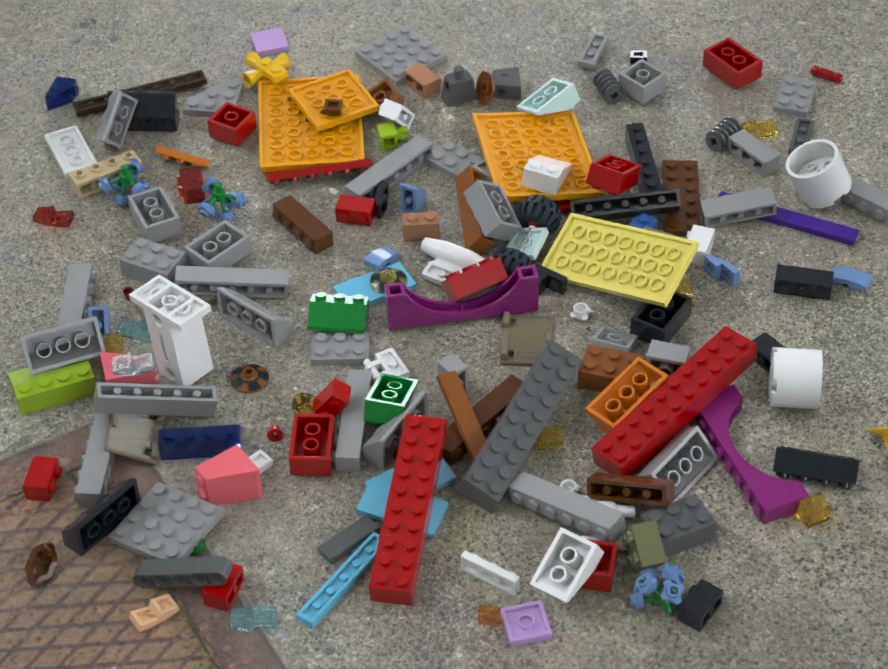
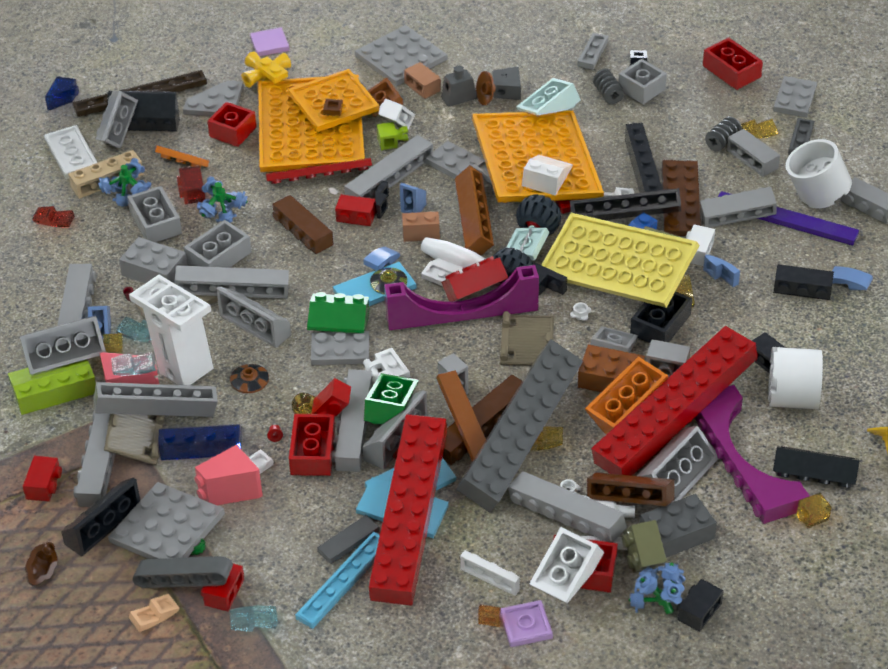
(492, 210): light grey brick -> none
(613, 174): red brick -> none
(826, 74): red axle -> none

